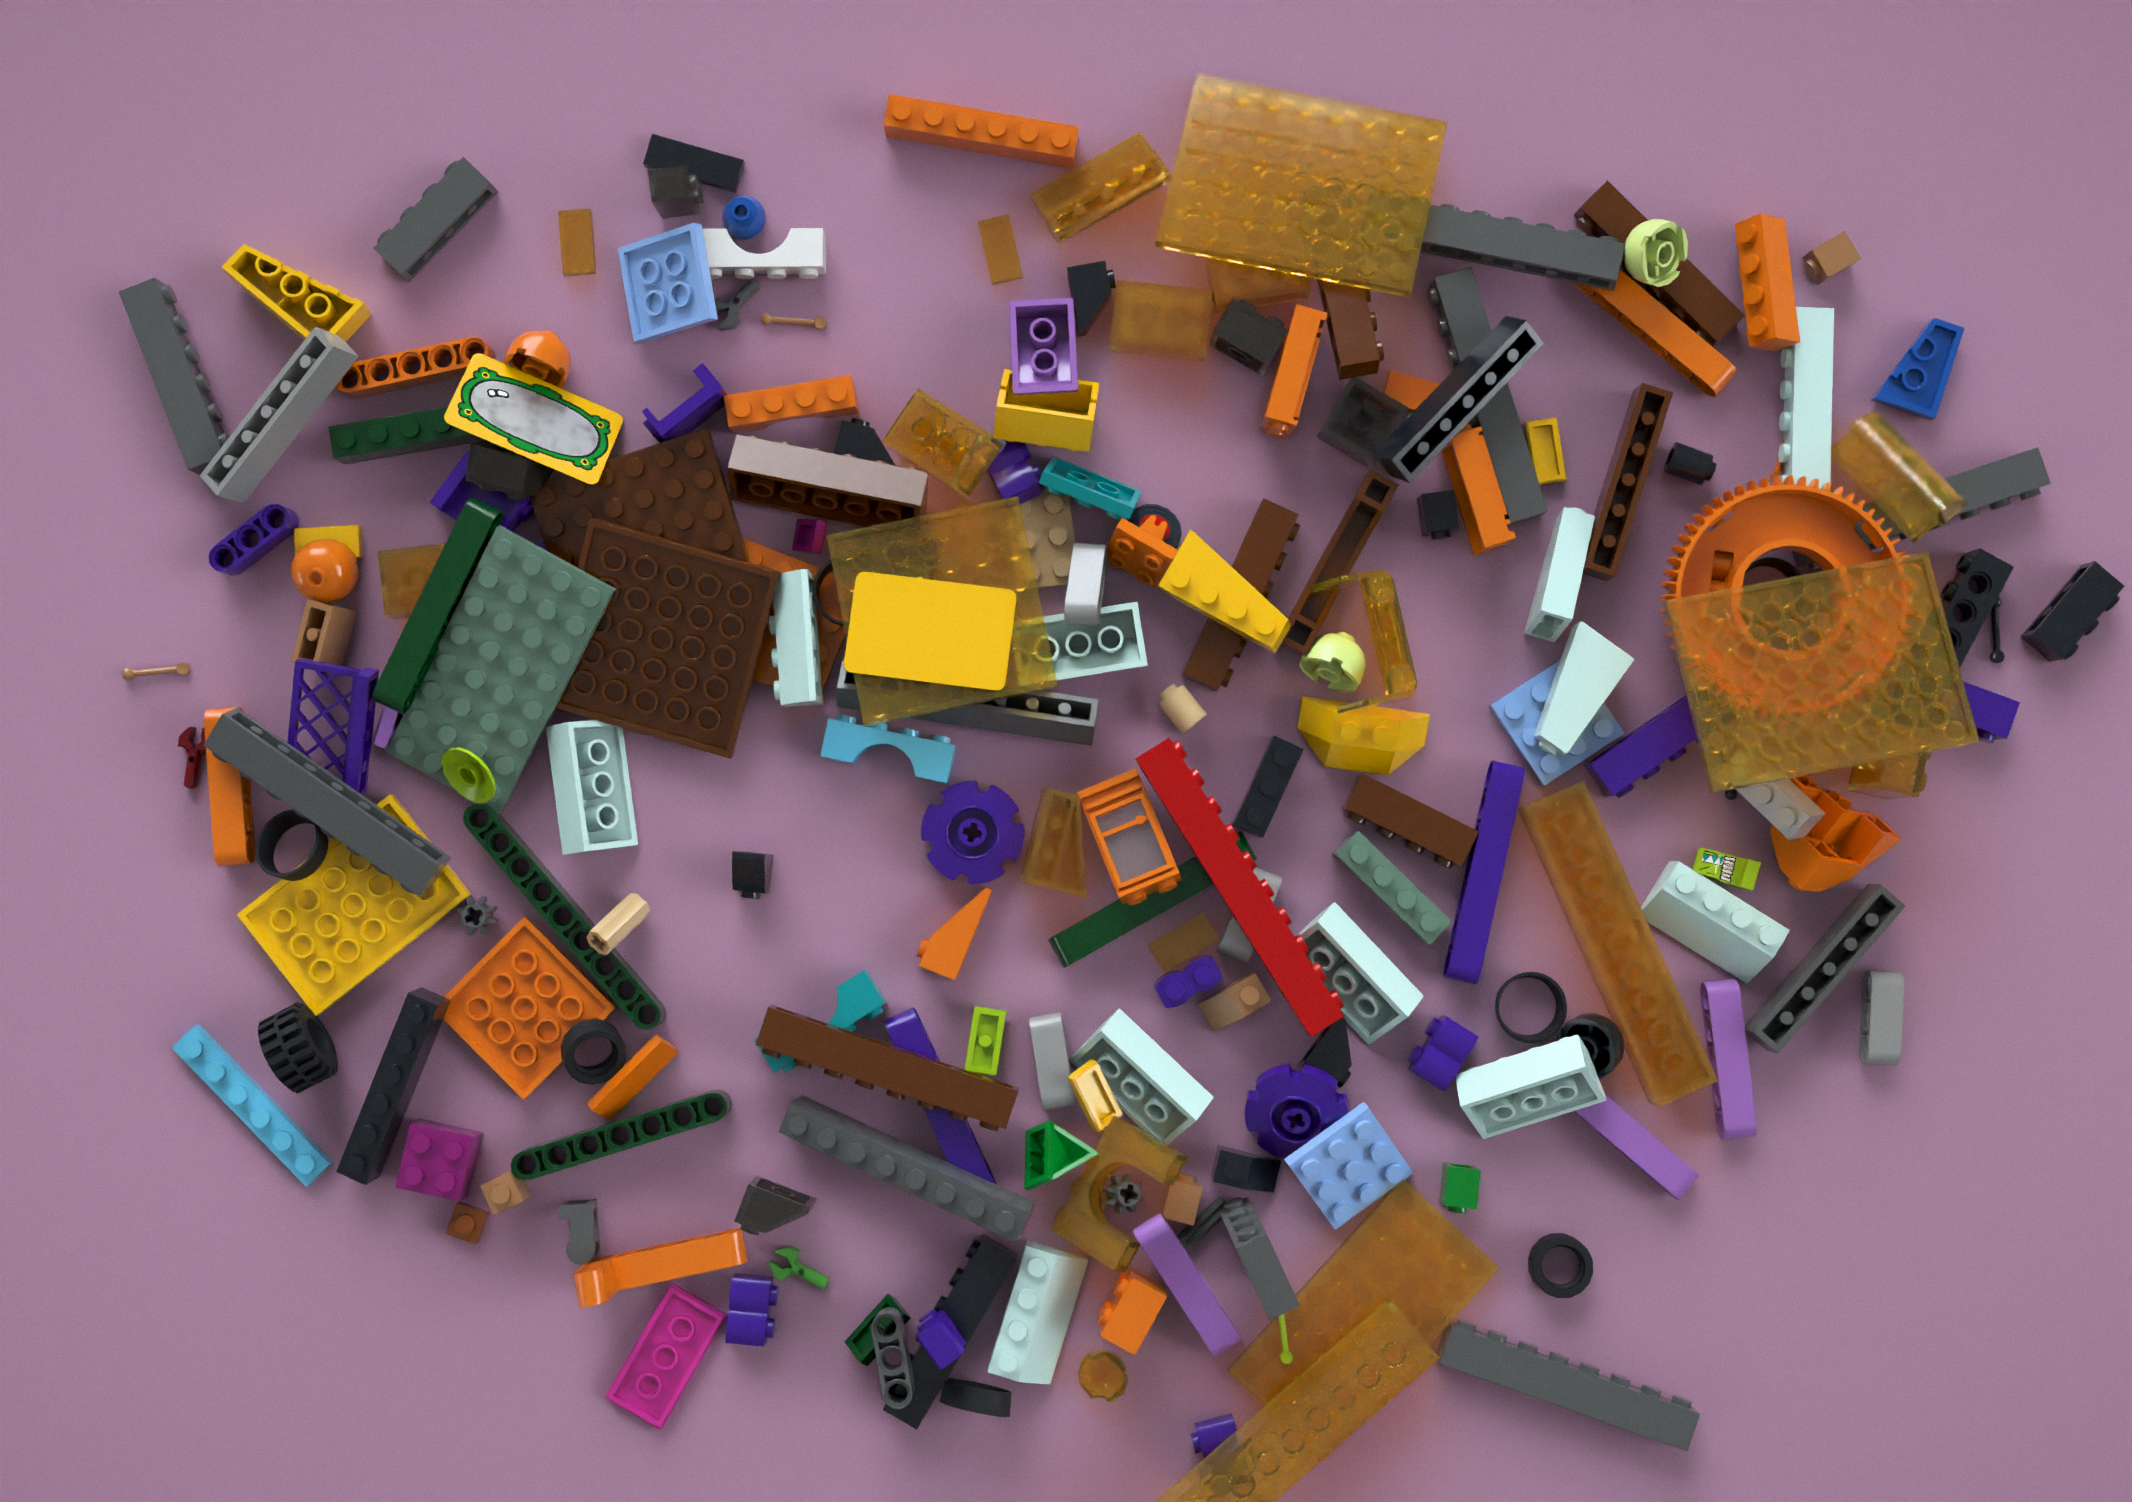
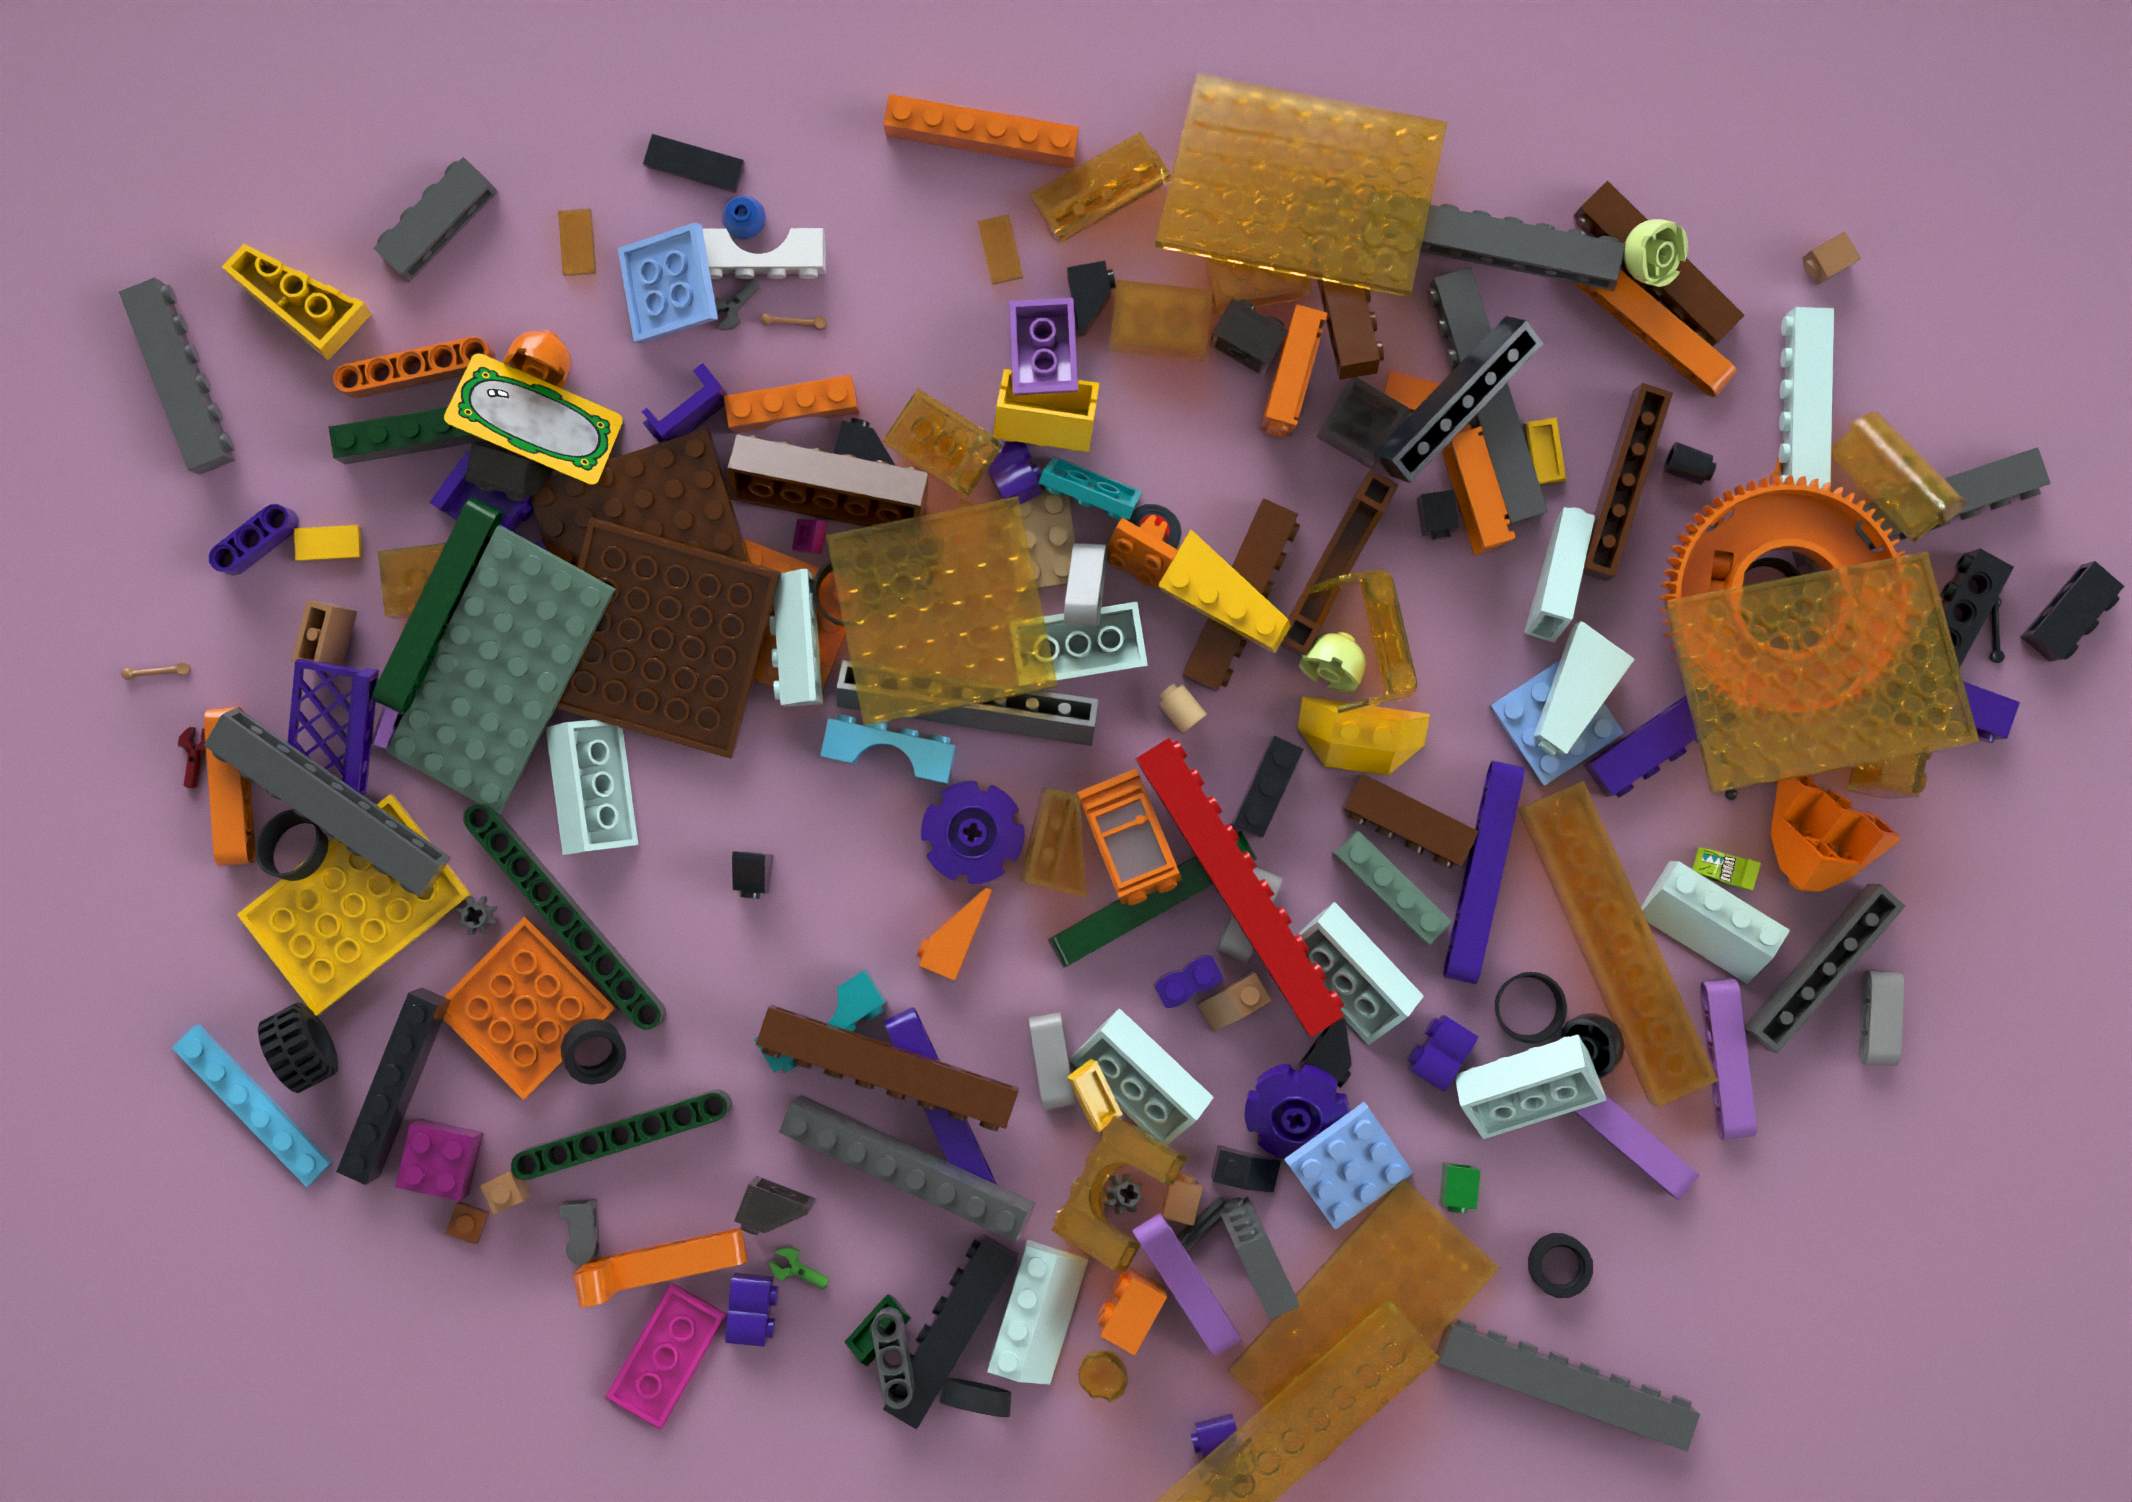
(279, 415): light grey brick -> none
(324, 570): orange cylinder -> none
(468, 775): lime dish -> none
(618, 923): tan axle -> none
(632, 1077): orange tile -> none
(675, 191): clear smoke brick -> none
(930, 631): yellow sticker -> none
(940, 1338): dark purple brick -> none
(985, 1040): lime plate -> none
(1051, 1153): green slope -> none
(1183, 942): clear yellow tile -> none
(1286, 1355): lime hinge -> none
(1767, 282): orange brick -> none
(1784, 807): light grey brick -> none
(1923, 371): blue wing -> none

